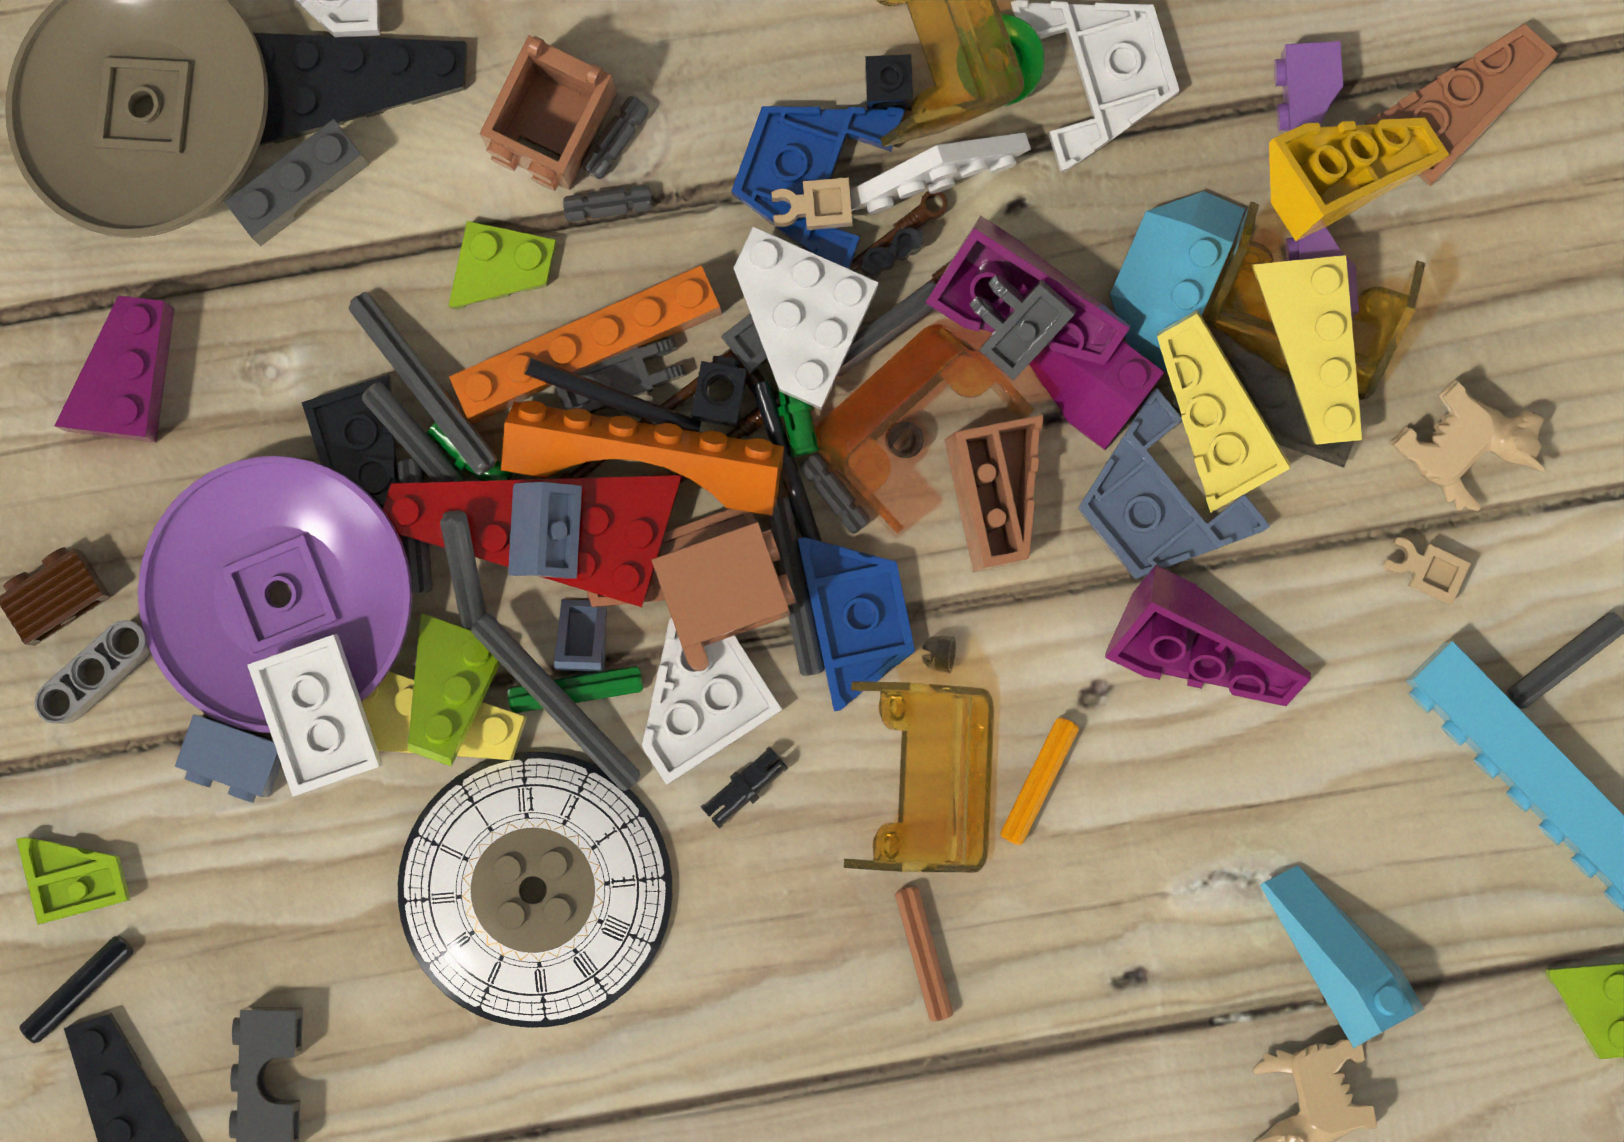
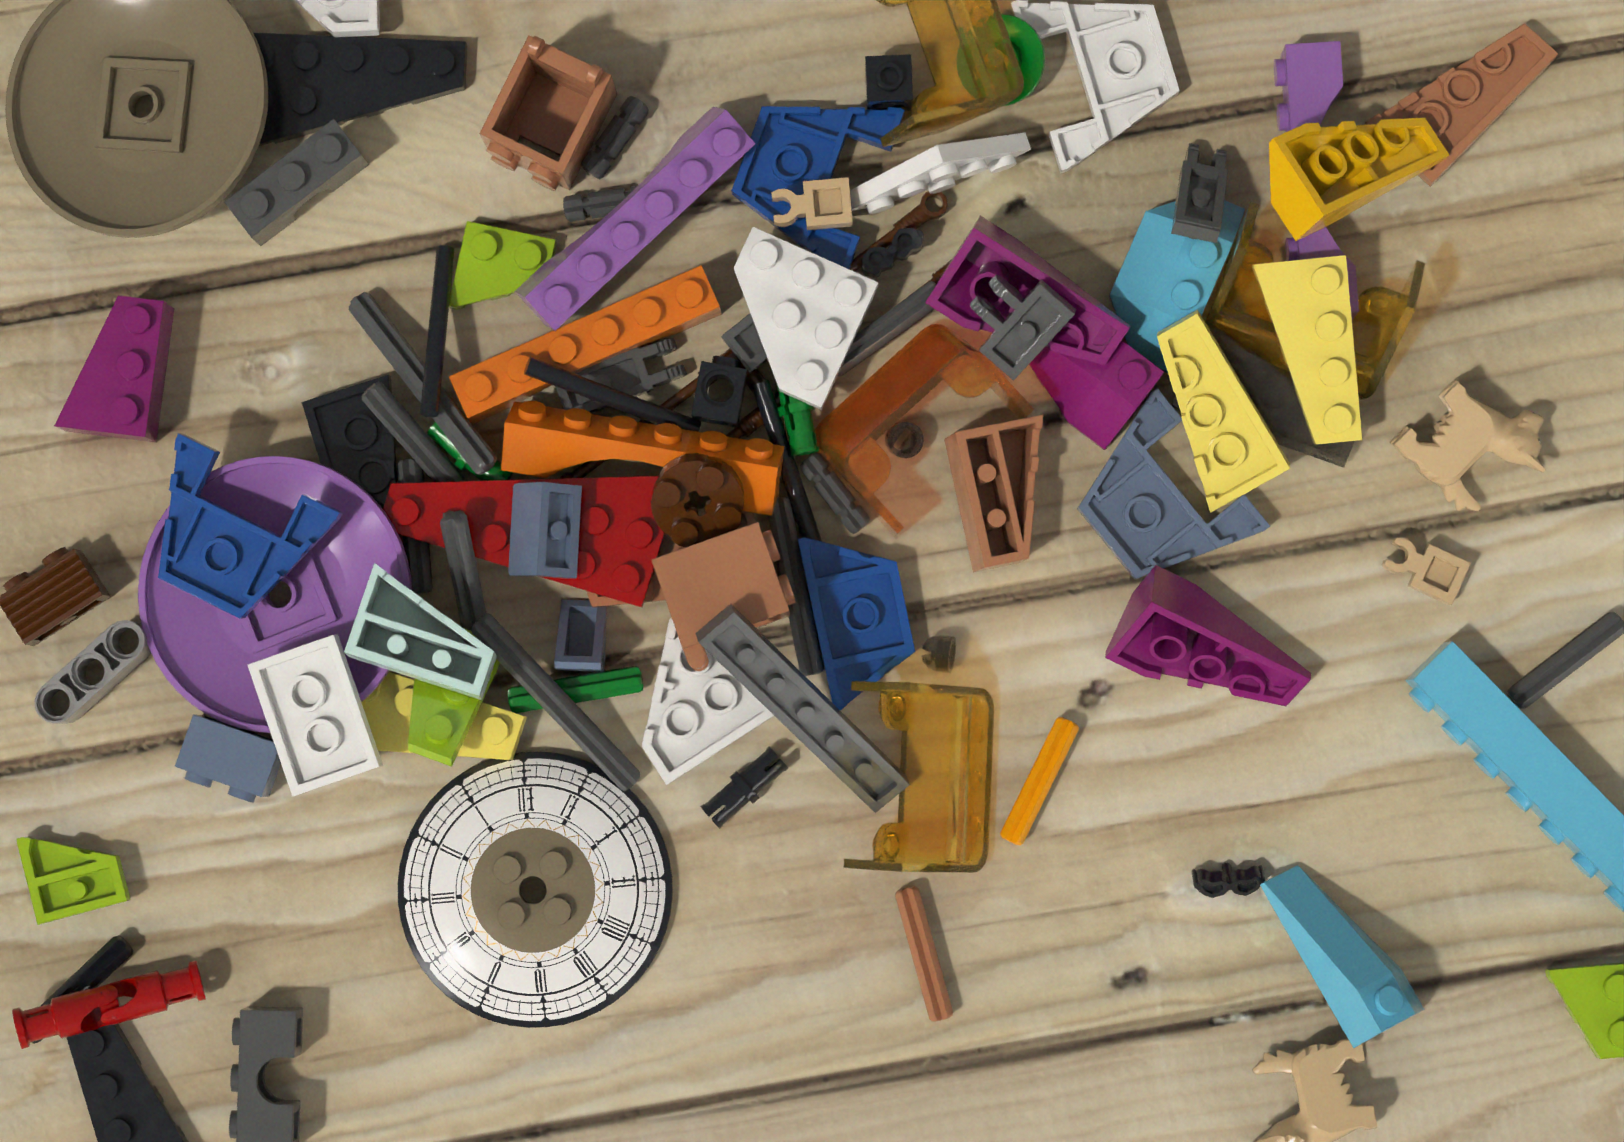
(100, 1006): none -> red piece
(222, 553): none -> blue wing
(417, 640): none -> light aqua wedge
(437, 331): none -> black bar
(673, 185): none -> medium lavender arch
(707, 477): none -> reddish brown plate
(802, 708): none -> dark grey plate
(1200, 196): none -> dark grey hinge
(1219, 882): none -> black piece

